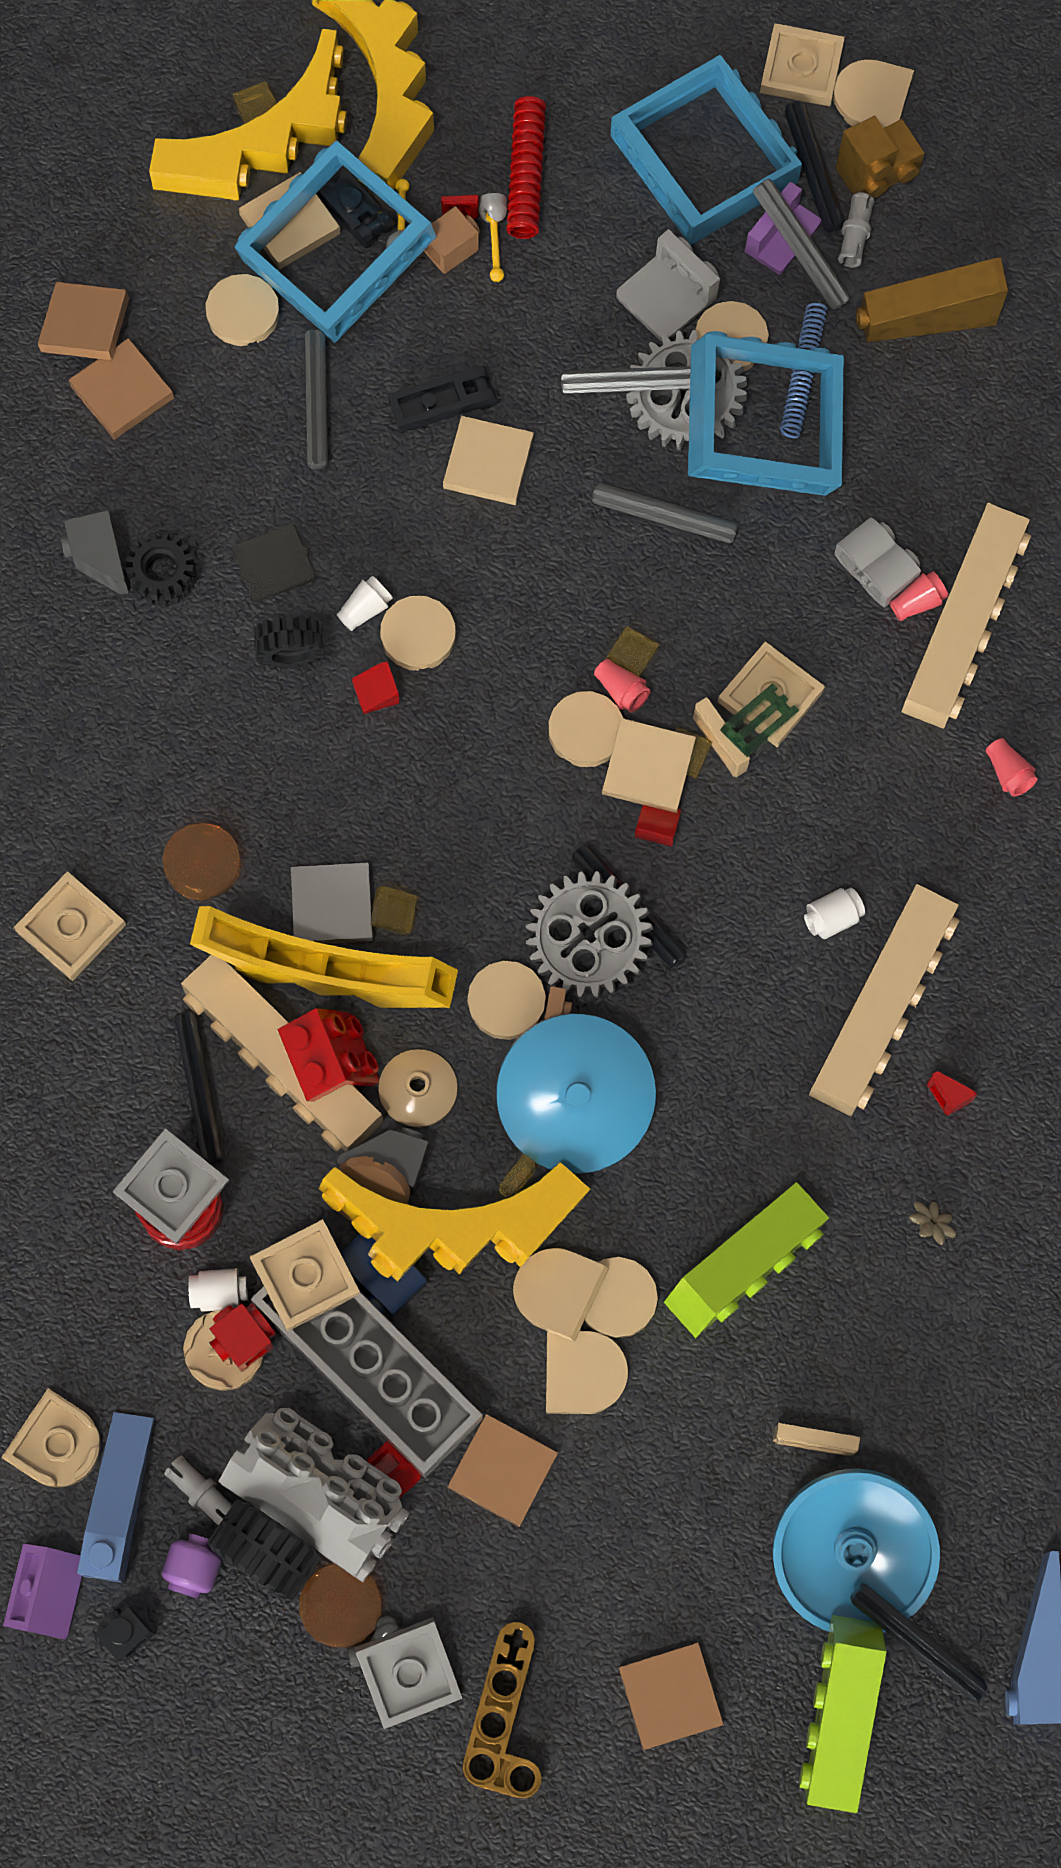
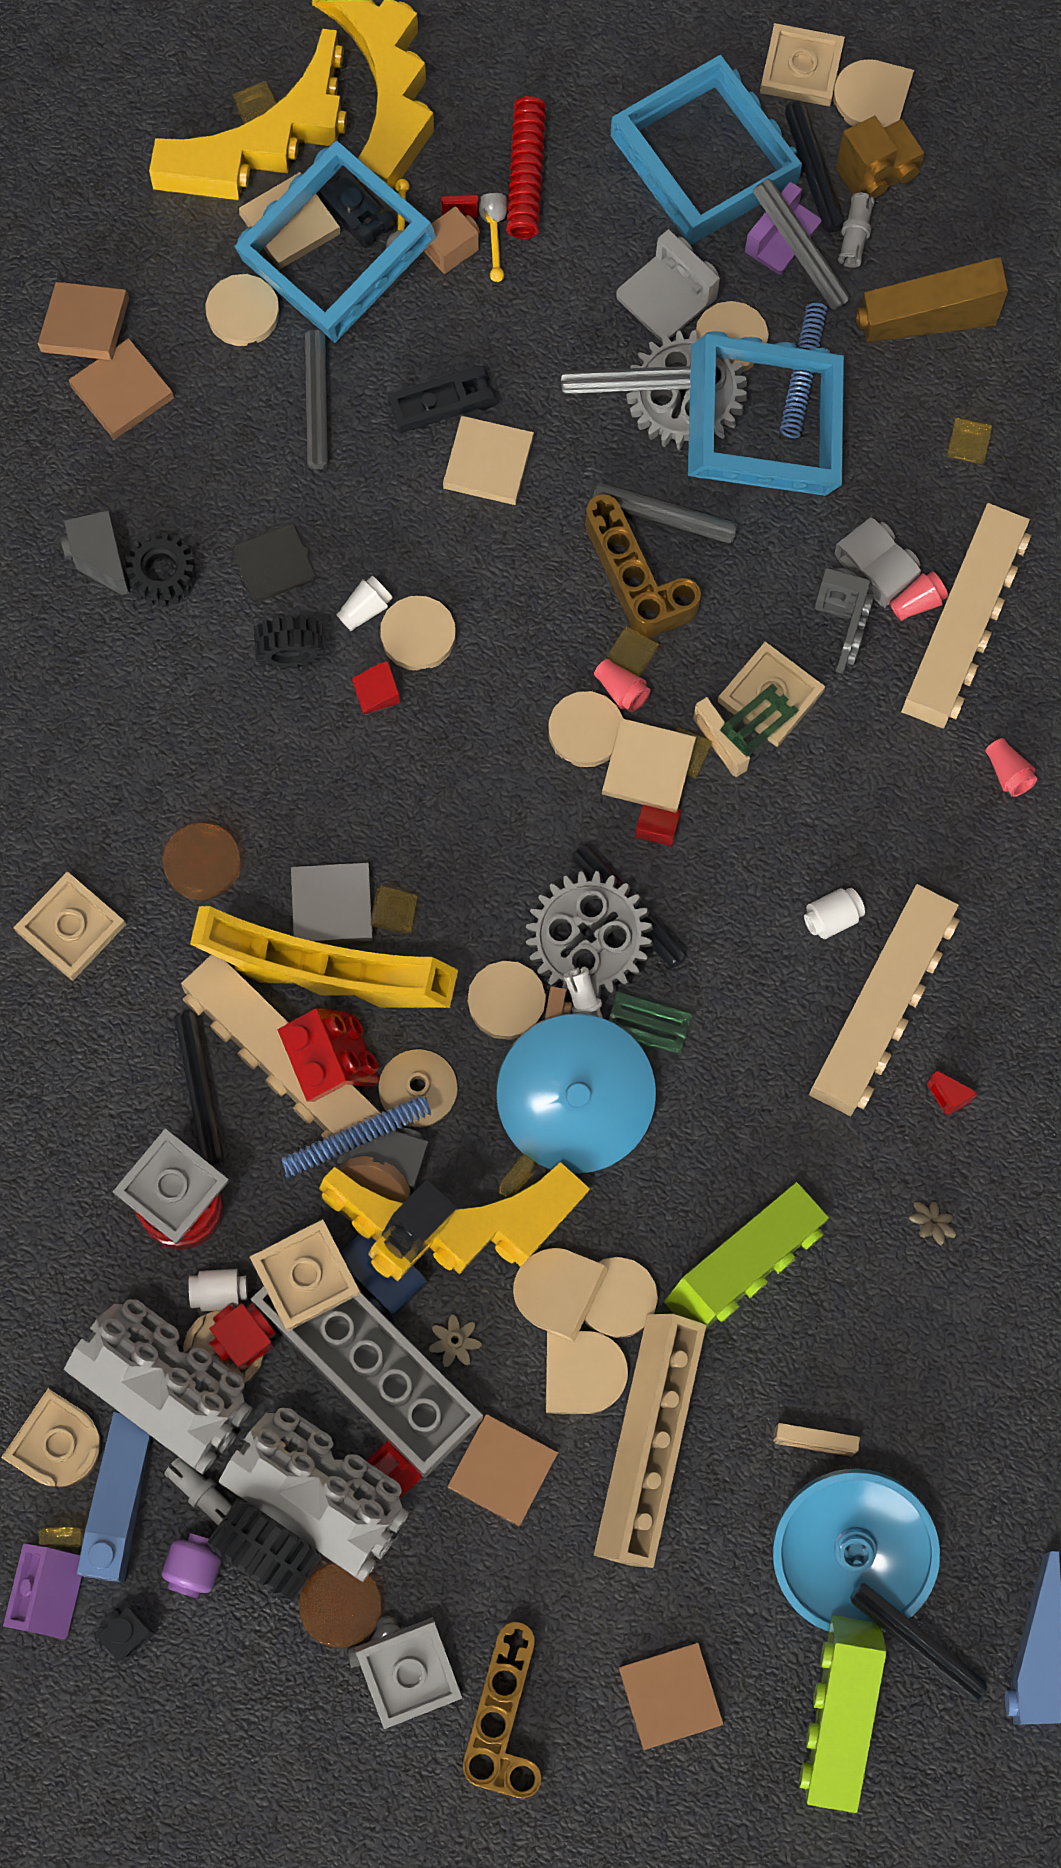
(61, 1537): none -> clear yellow tile
(172, 1395): none -> light grey brick
(354, 1134): none -> medium blue piece
(417, 1222): none -> black brick
(459, 1349): none -> dark tan plant
(582, 992): none -> white axle
(633, 564): none -> pearl gold beam
(650, 1440): none -> tan brick
(656, 1009): none -> clear green tile
(847, 597): none -> dark grey bracket
(969, 440): none -> clear yellow tile

